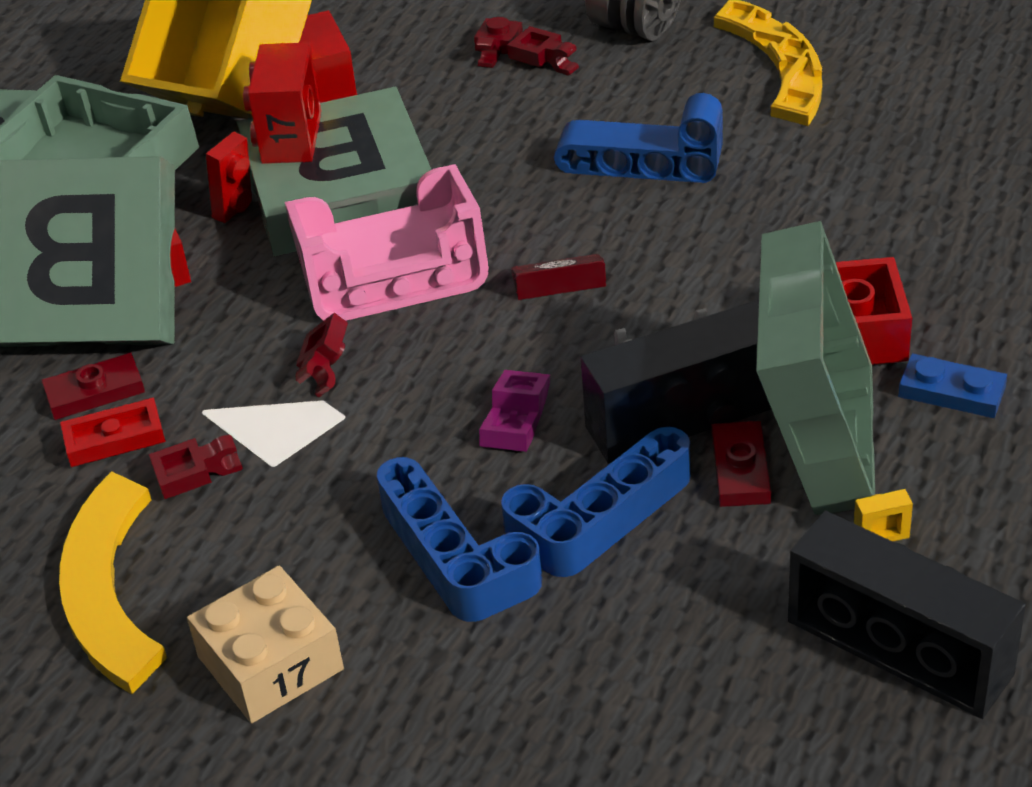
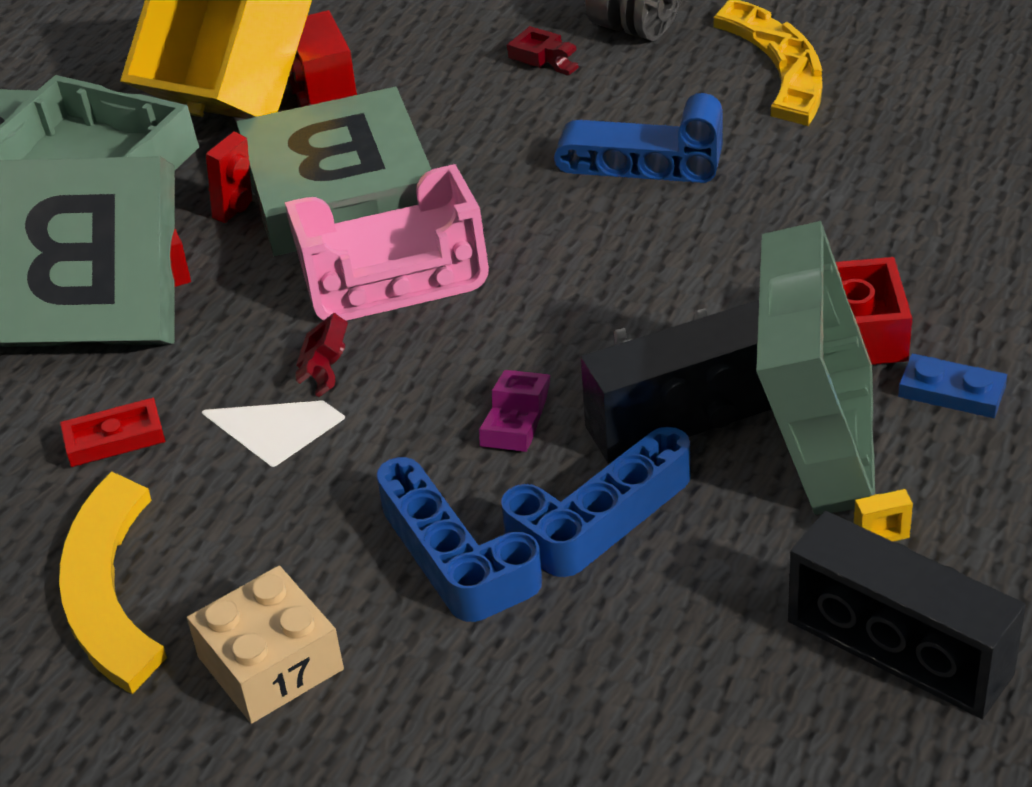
(93, 386): dark red plate -> none
(188, 466): dark red plate -> none
(283, 102): red brick -> none
(494, 37): dark red plate -> none
(559, 276): dark red slope -> none
(740, 464): dark red plate -> none

